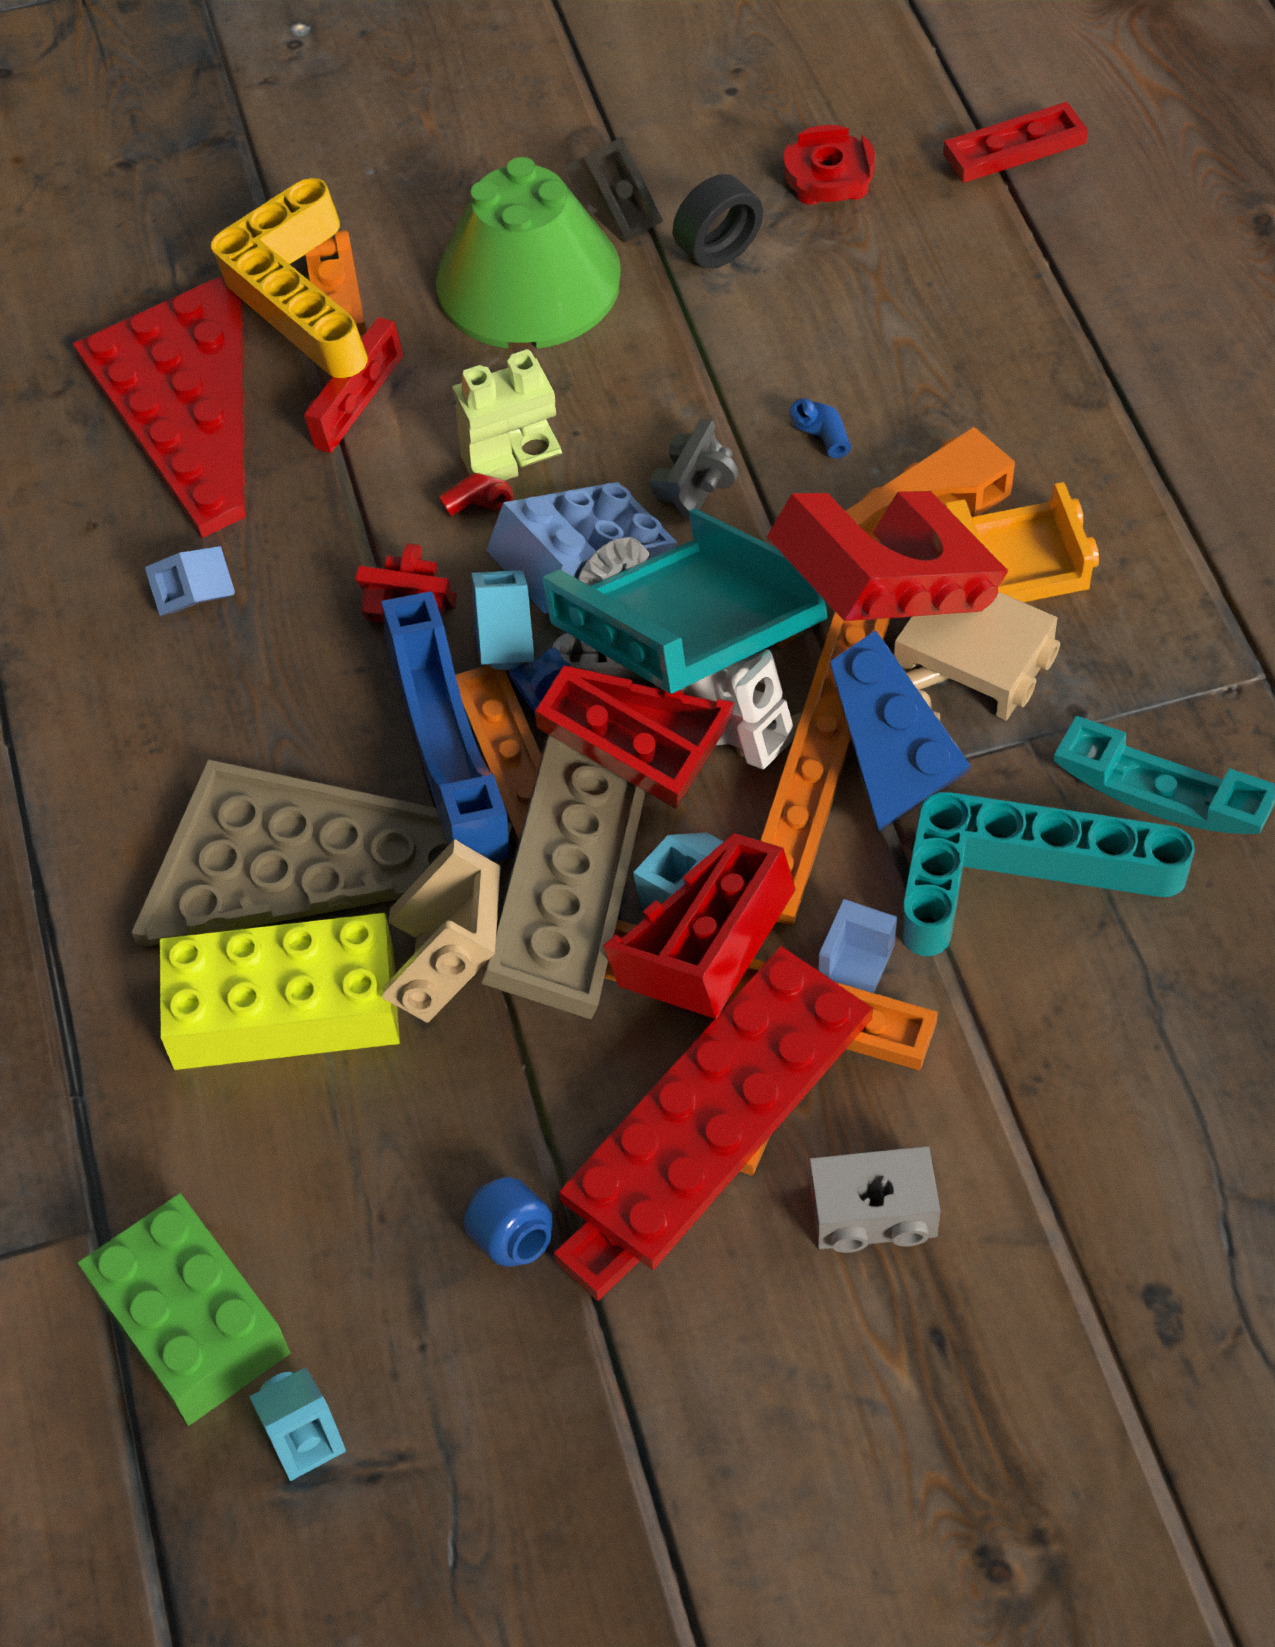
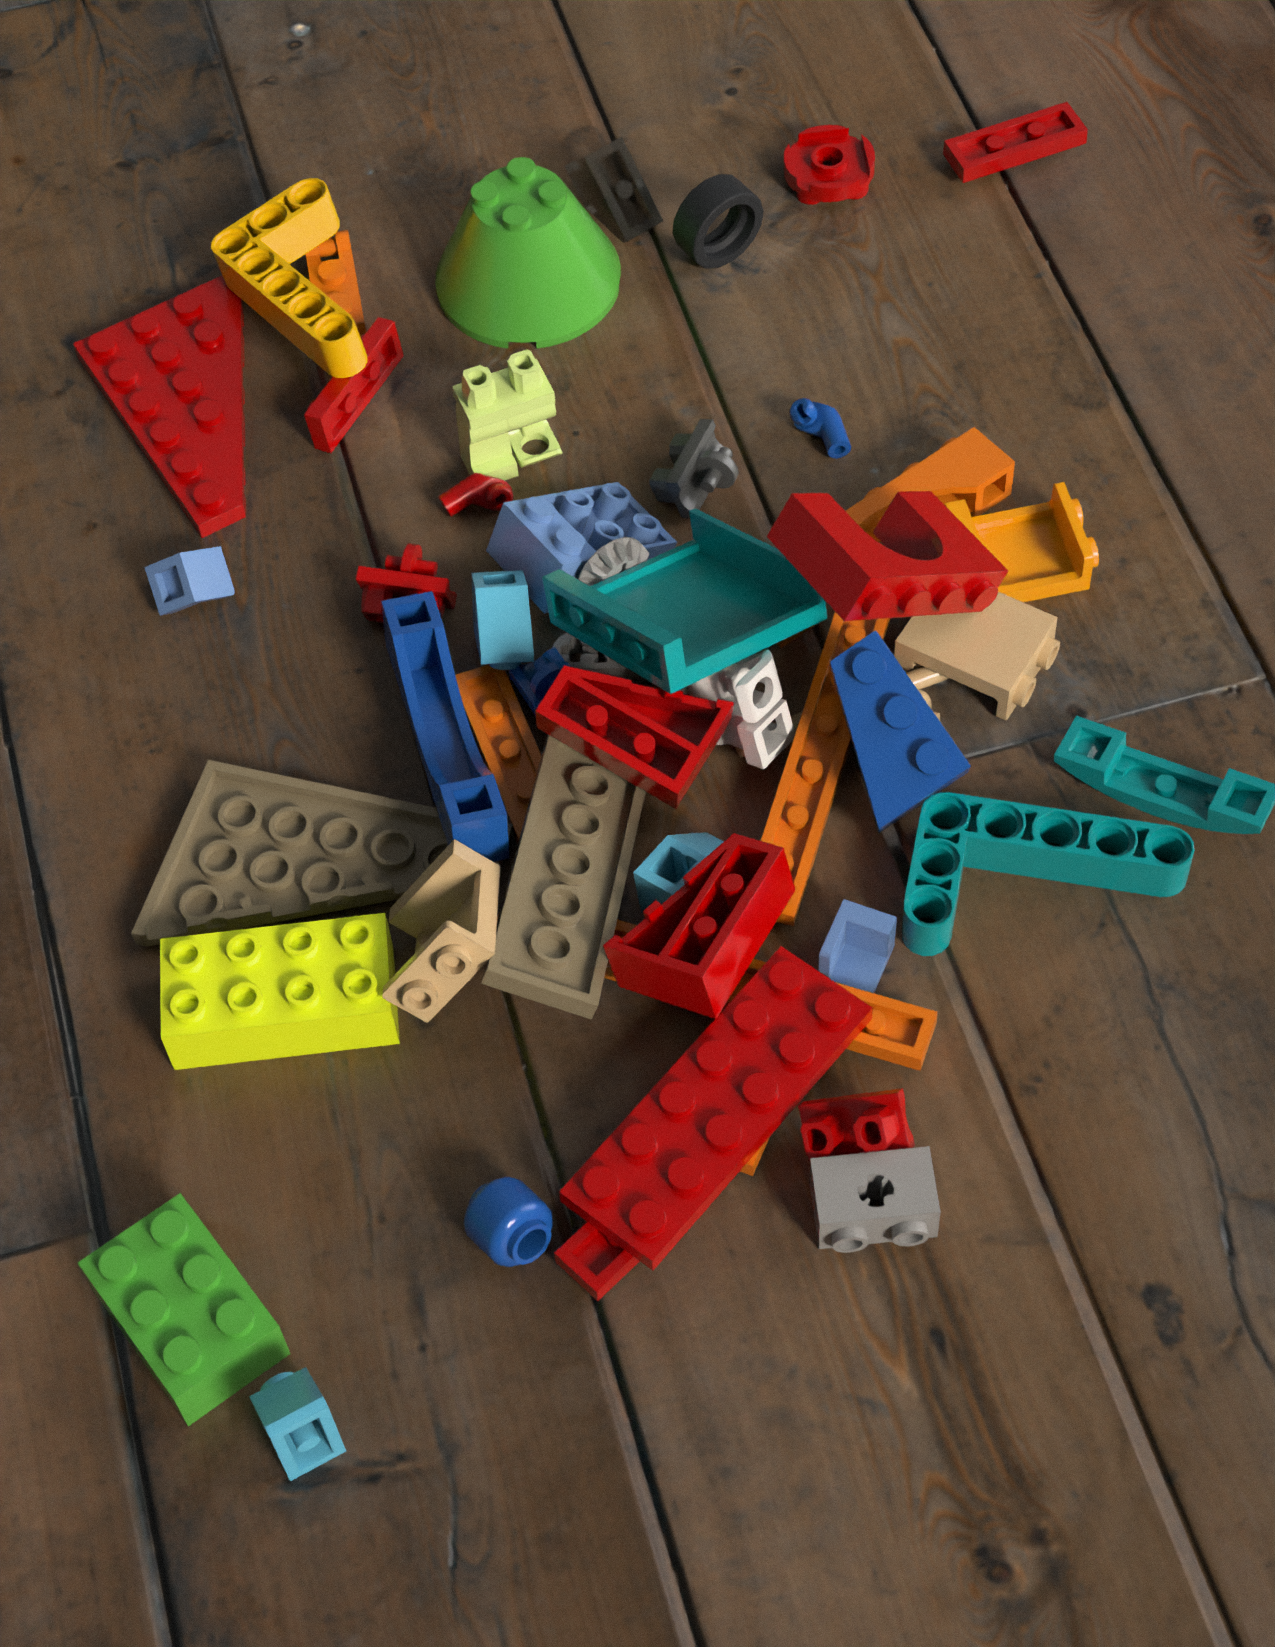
(855, 1124): none -> red hips

